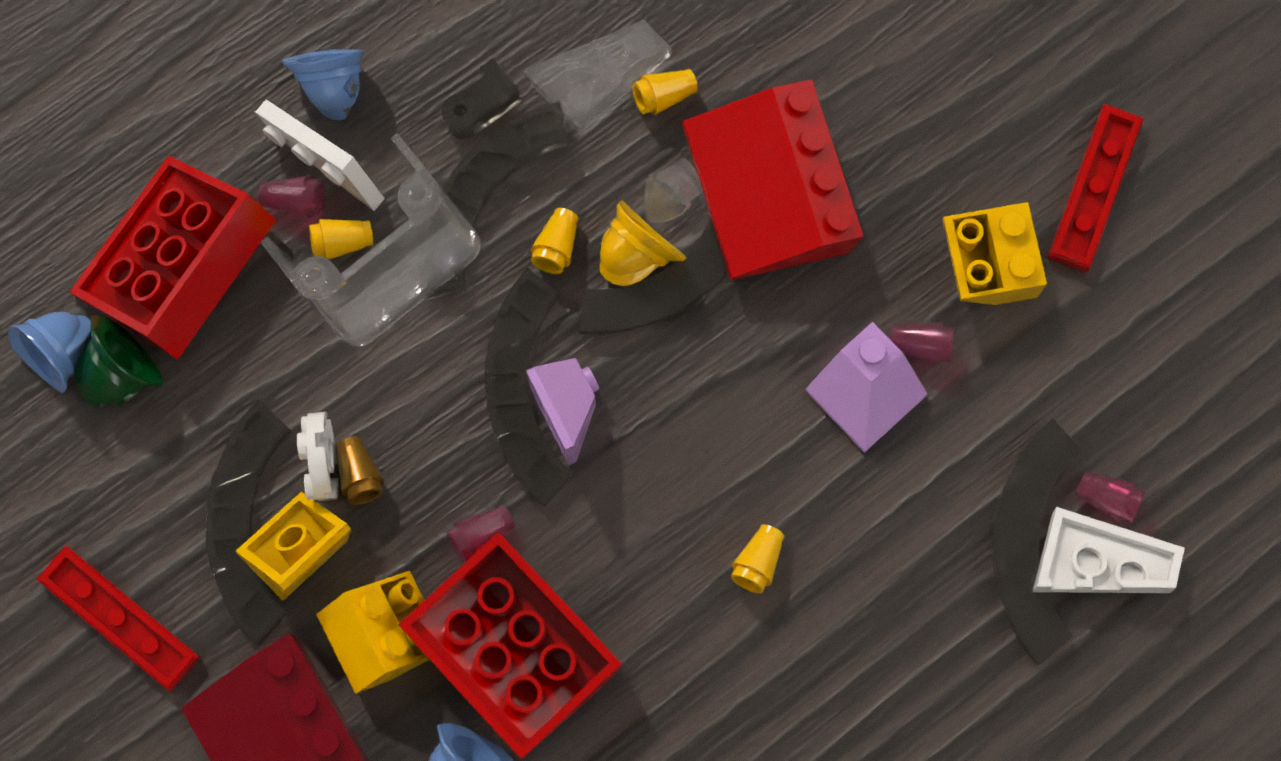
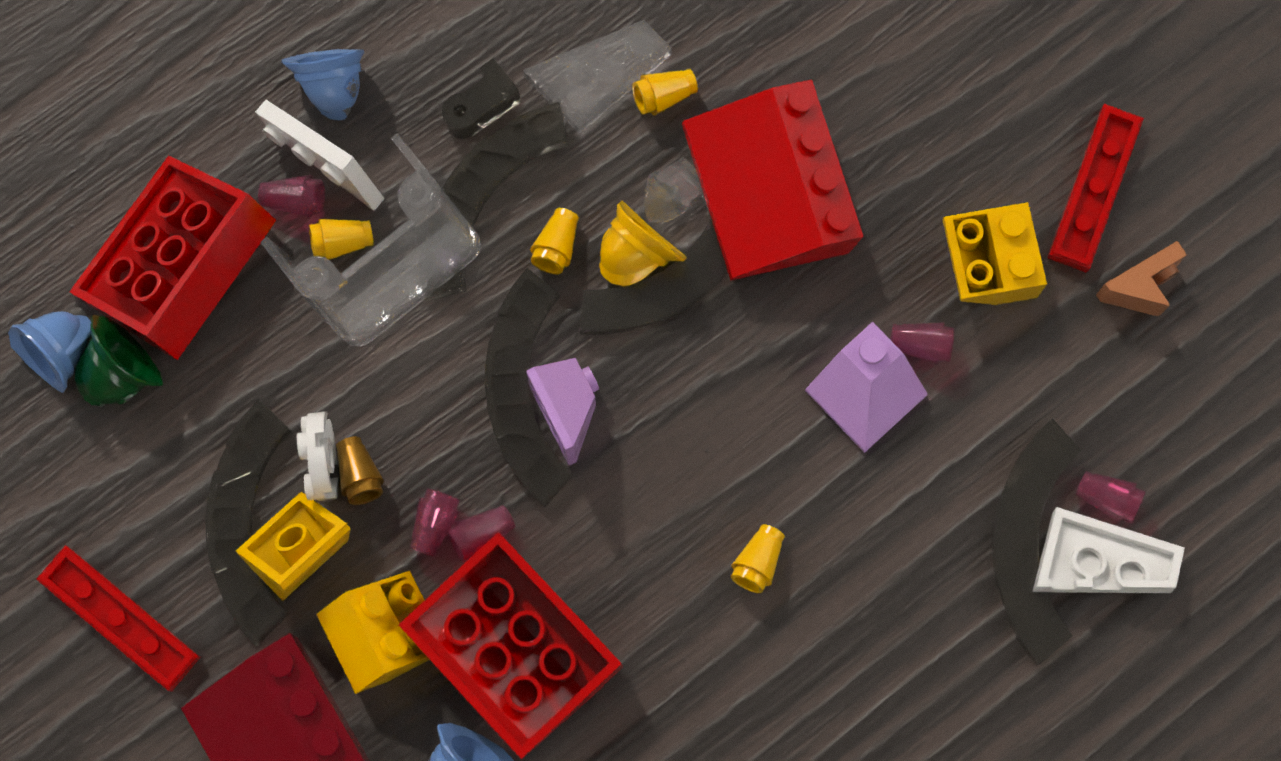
(433, 519): none -> clear pink cone
(1138, 286): none -> nougat slope

